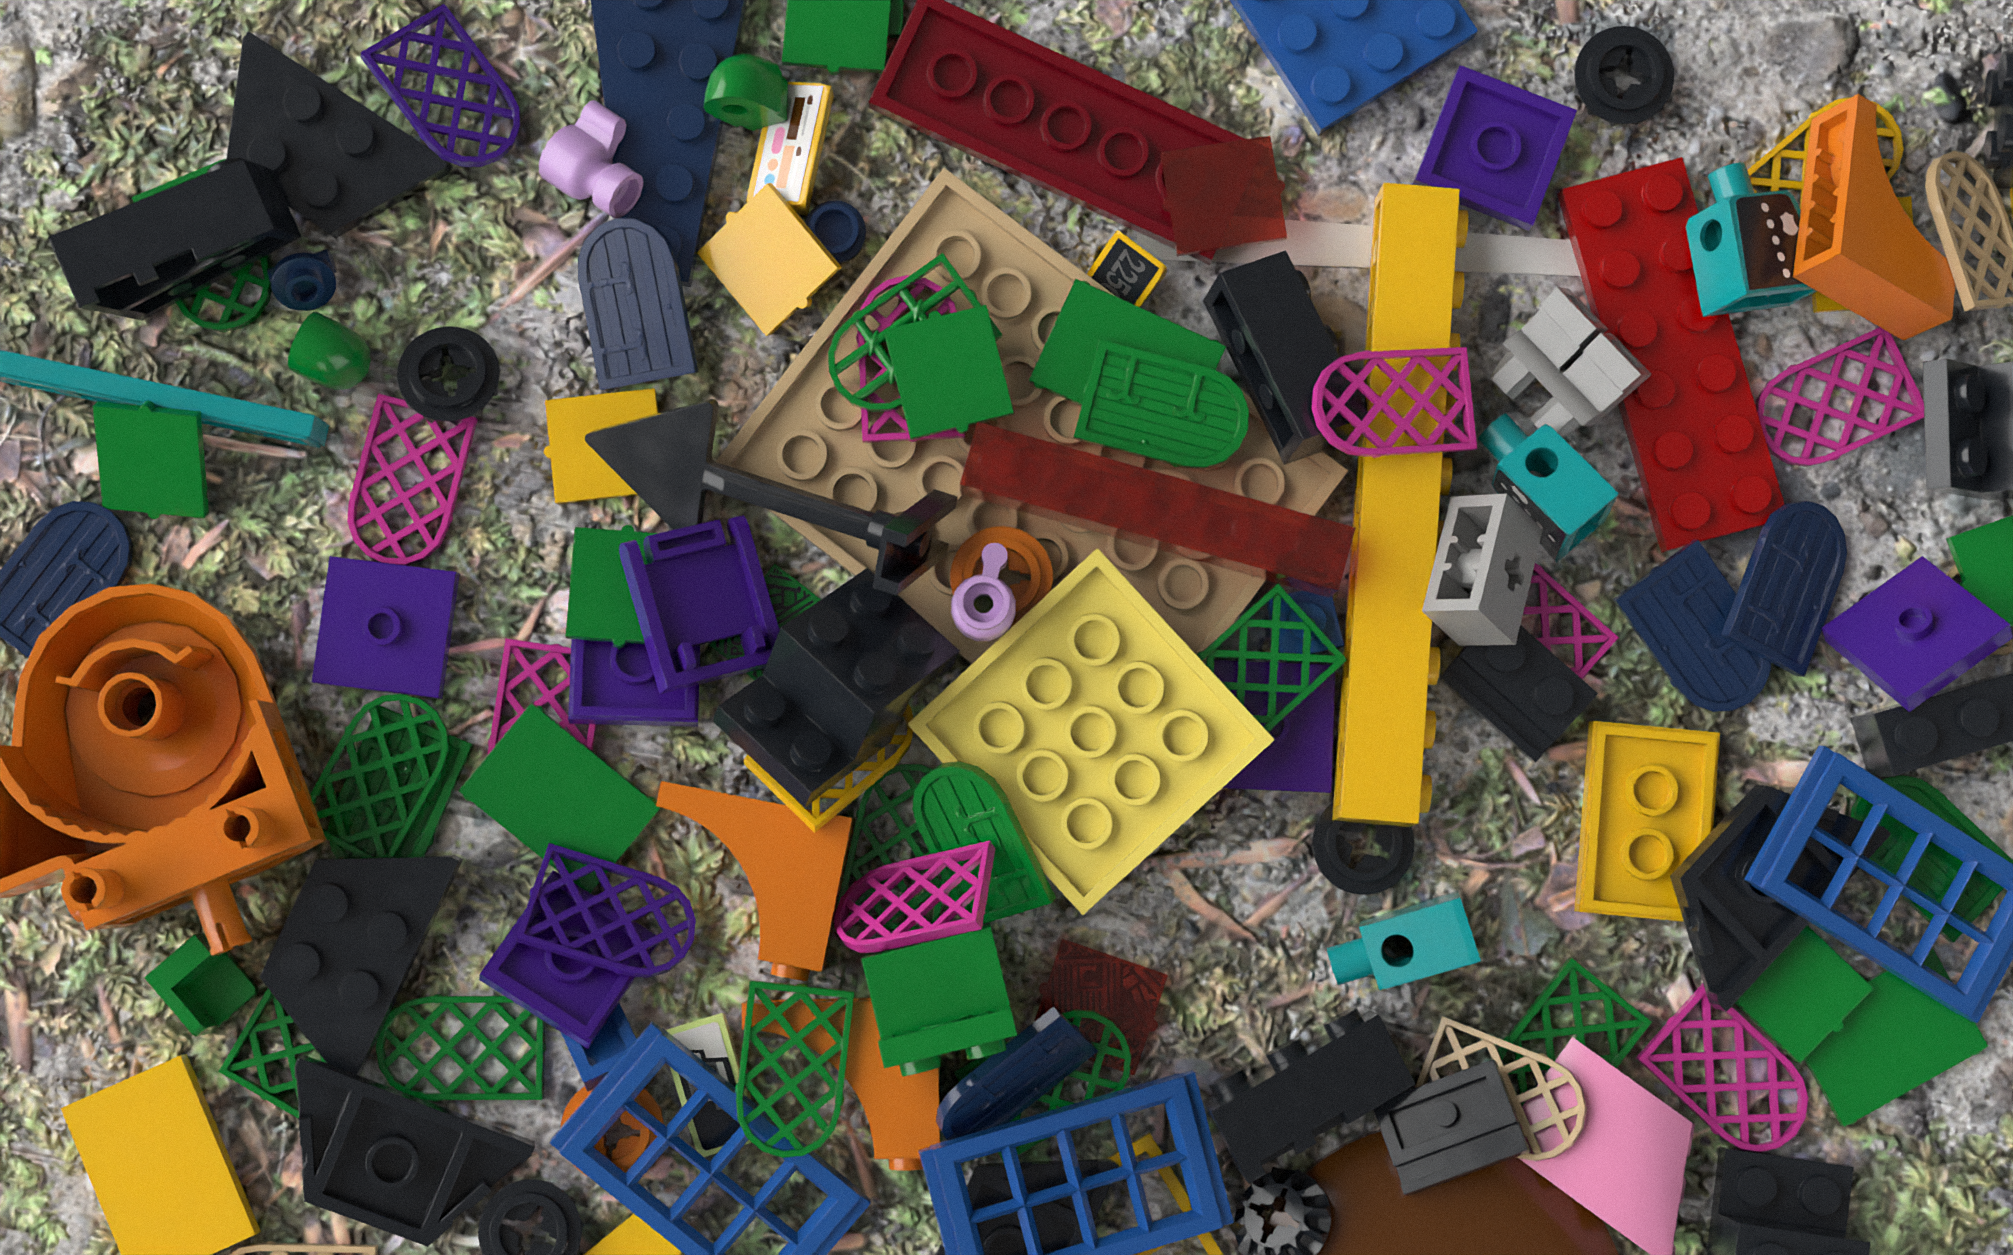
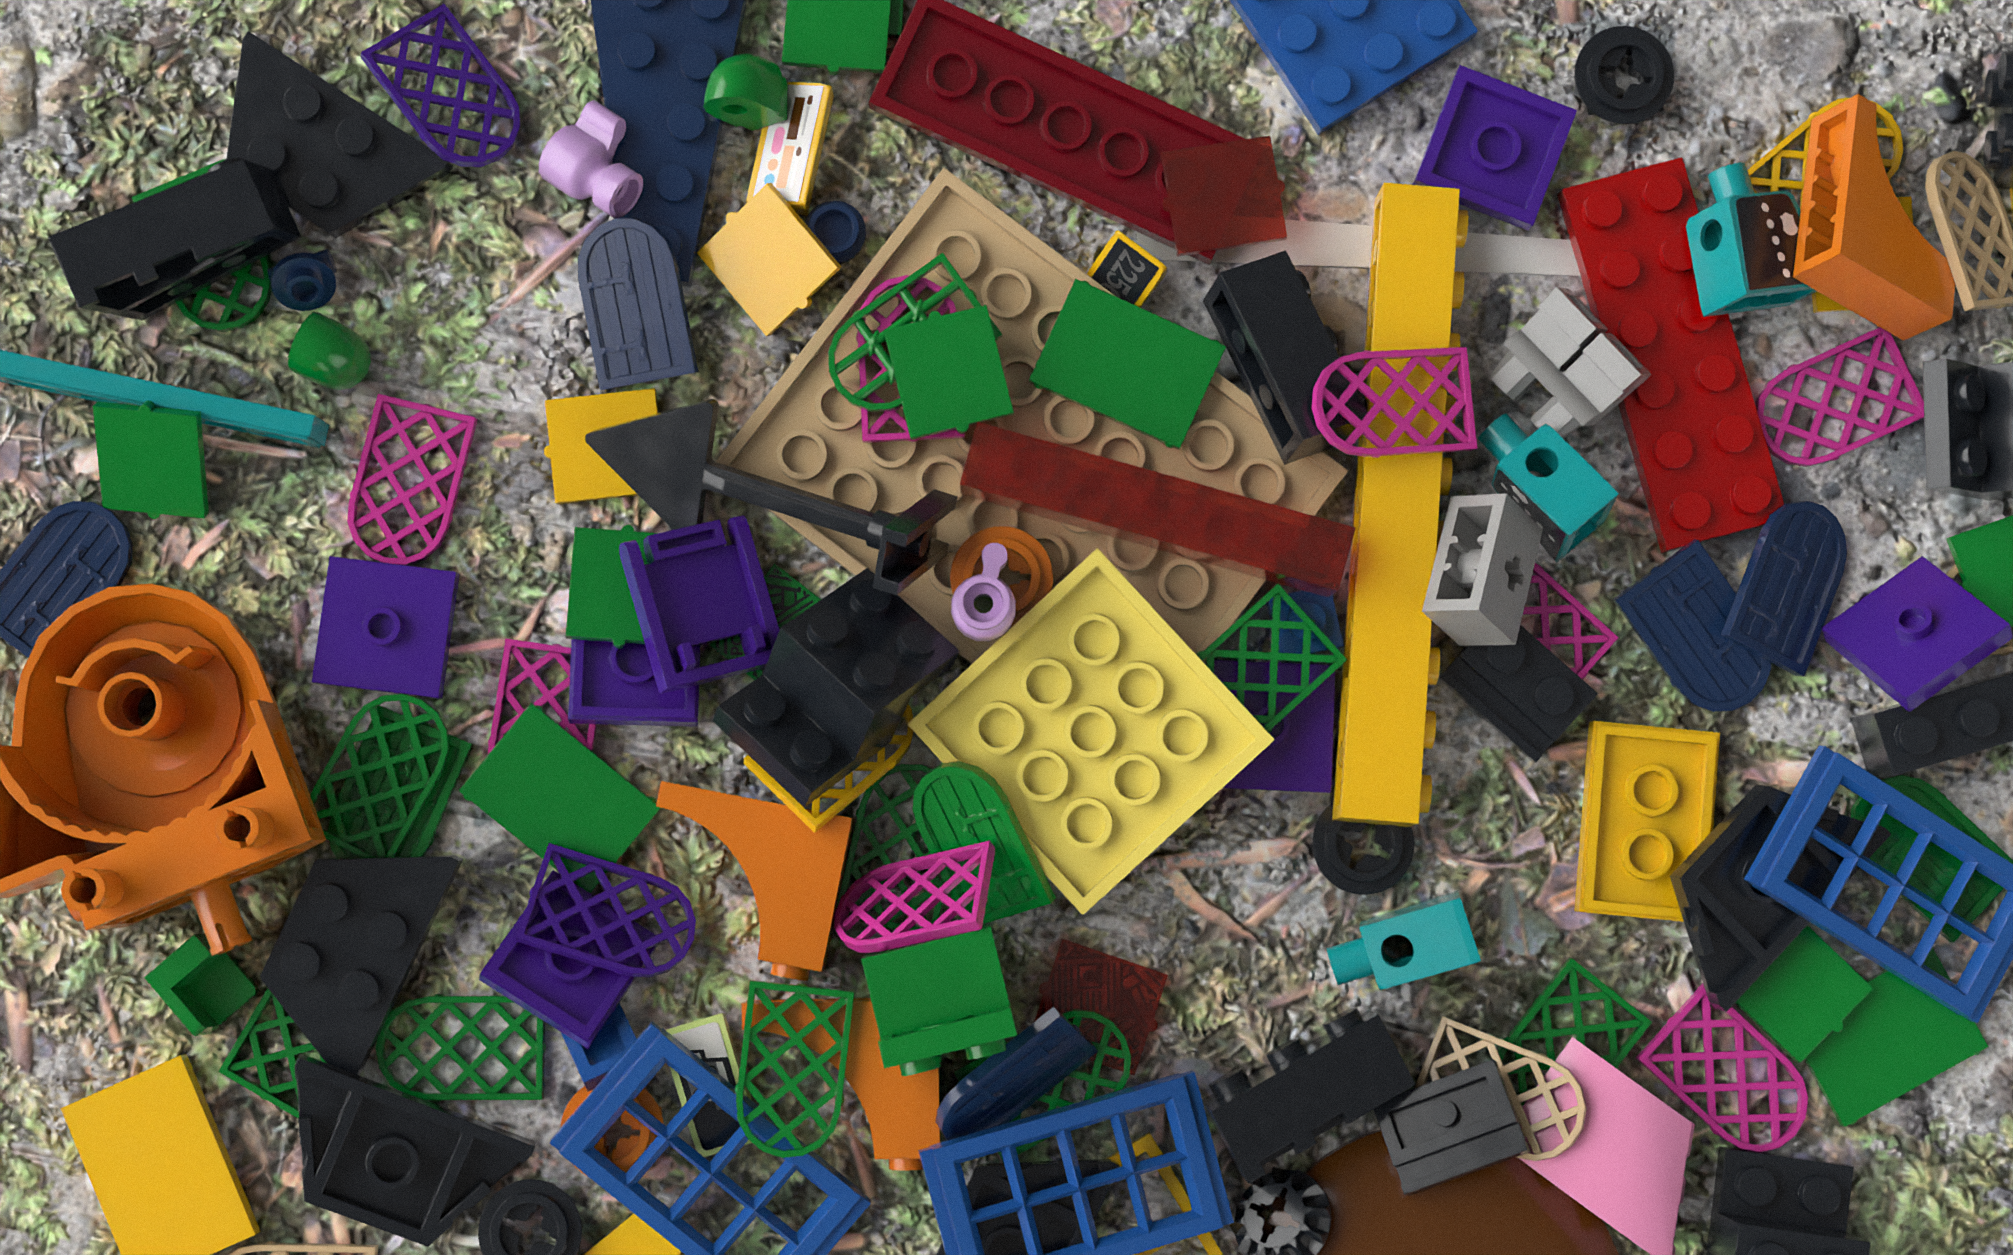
(424, 362): black gear -> none
(1161, 408): green window -> none

